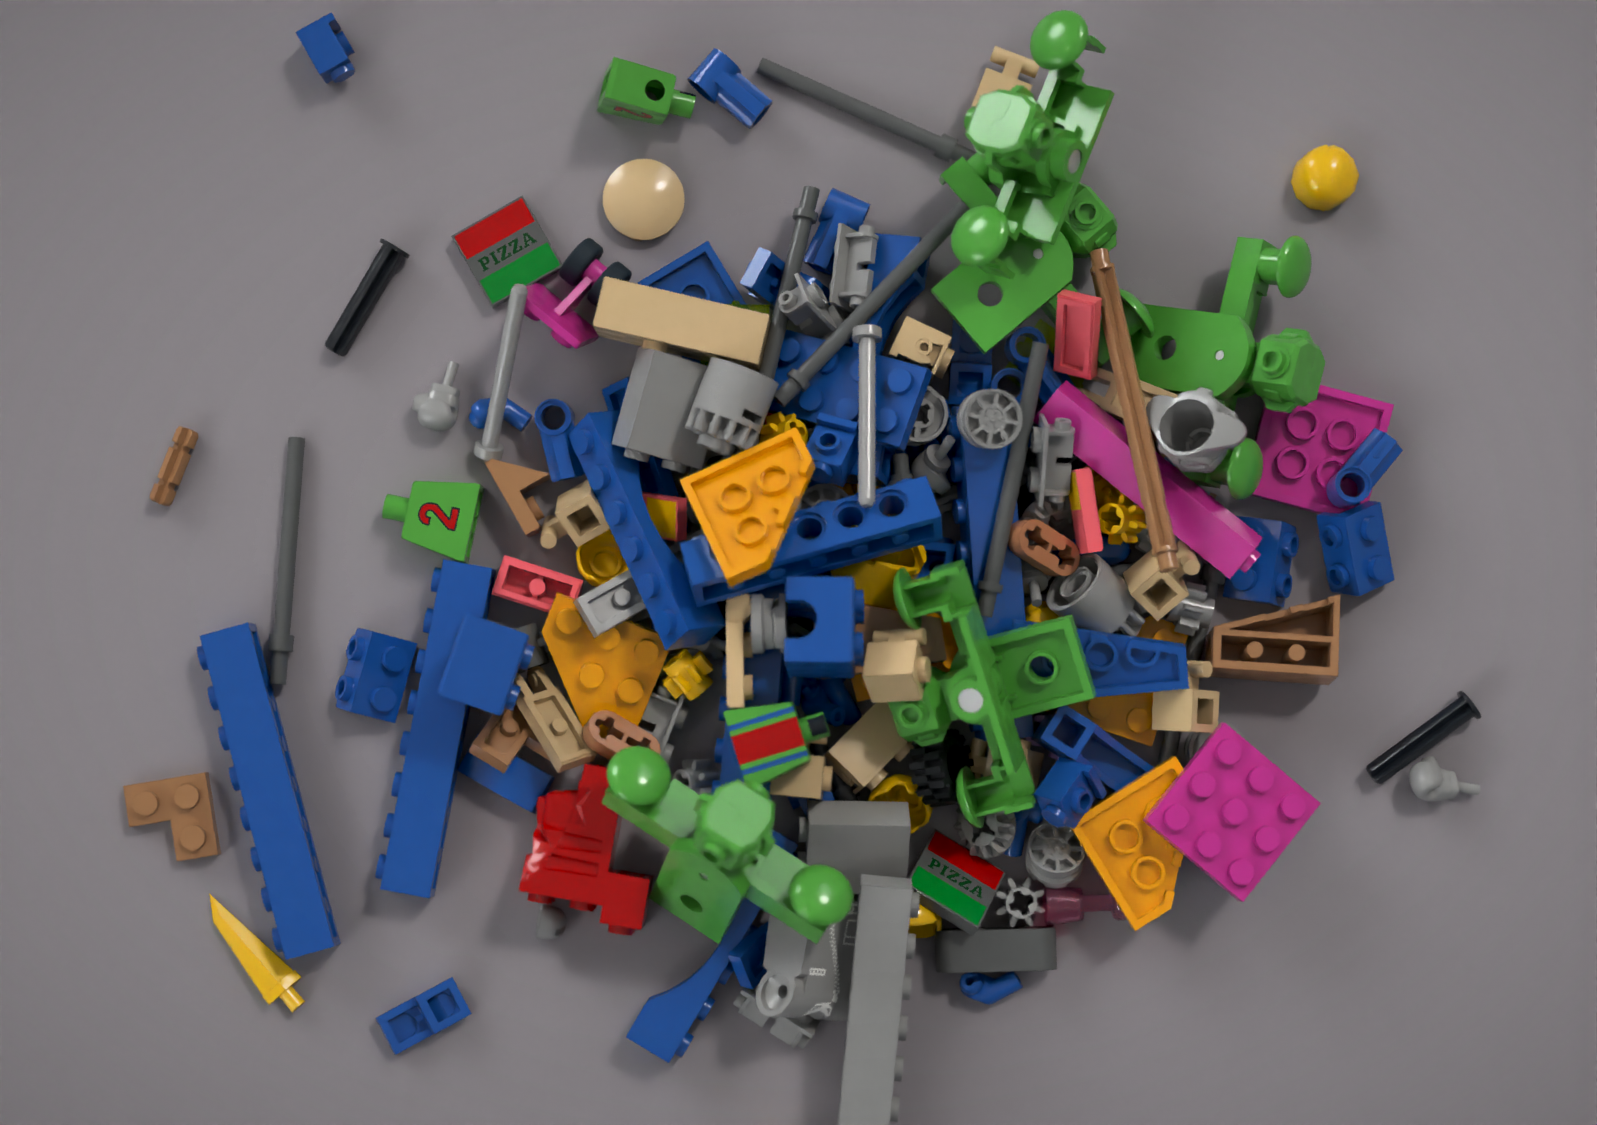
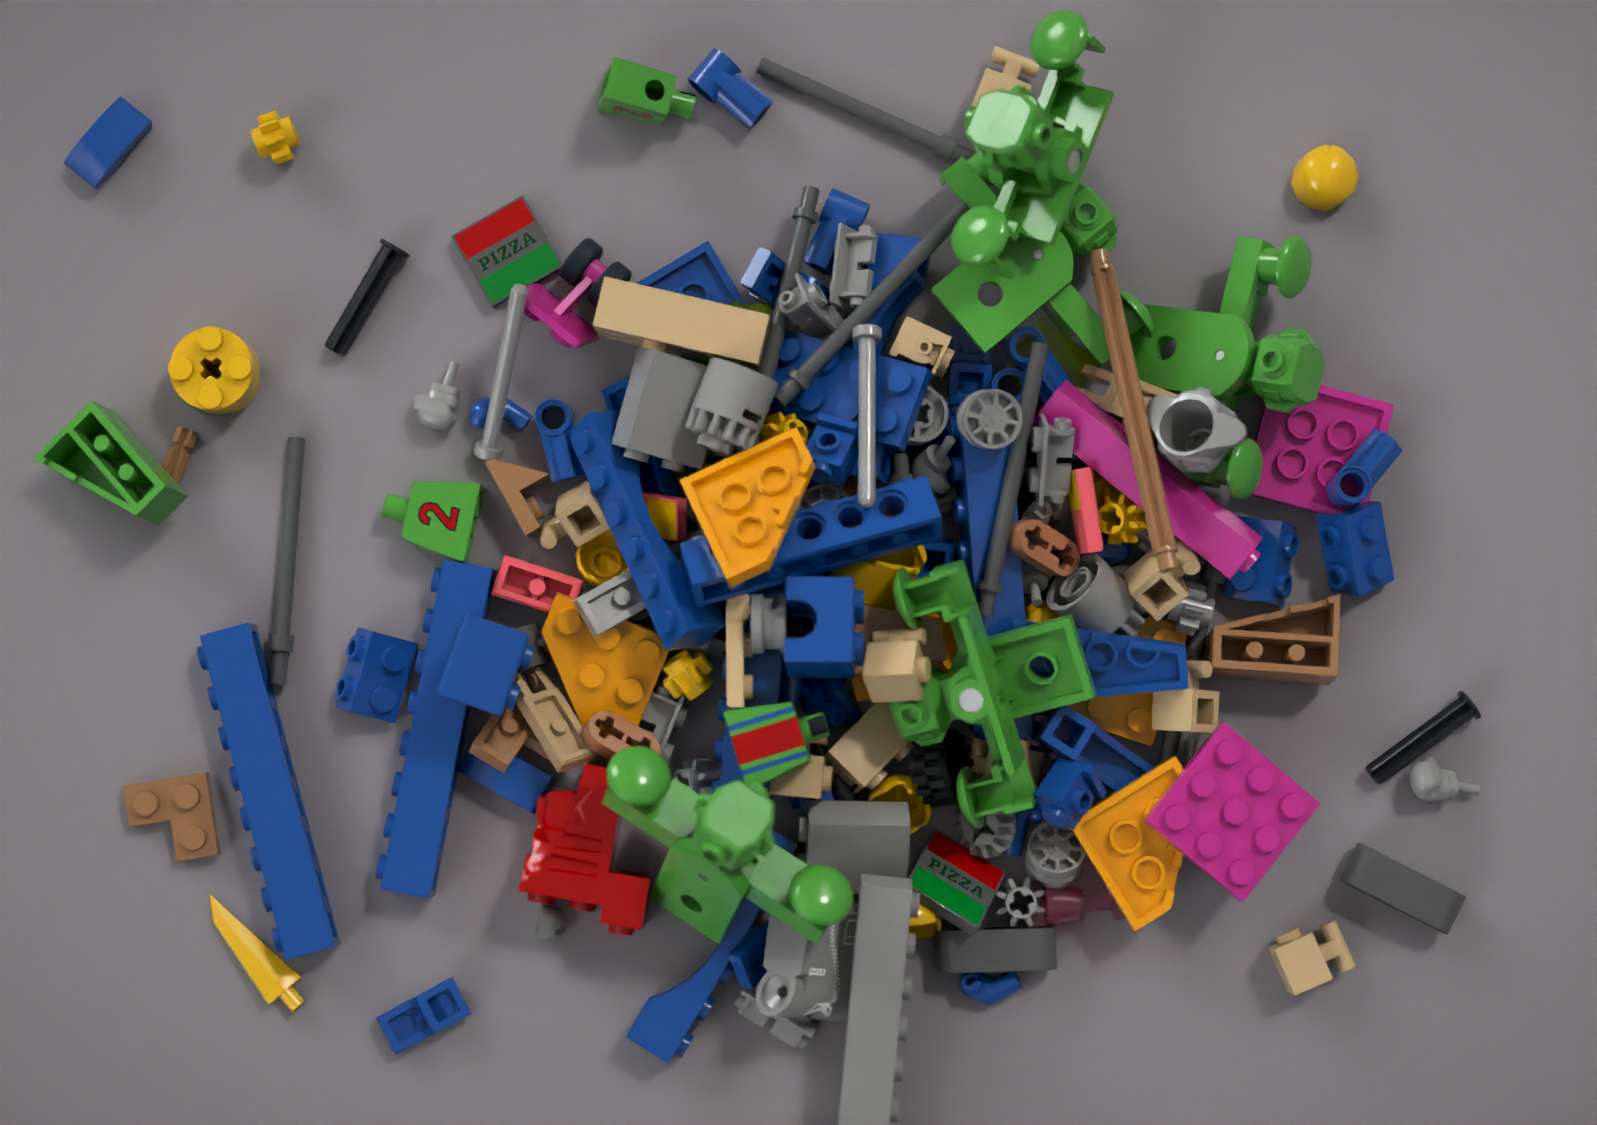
(107, 141): none -> blue slope
(113, 463): none -> bright green wedge
(192, 375): none -> yellow brick
(275, 137): none -> yellow gear
(328, 50): blue brick -> none
(643, 199): tan dish -> none
(1077, 334): coral tile -> none
(1303, 960): none -> tan brick
(1402, 888): none -> dark grey beam

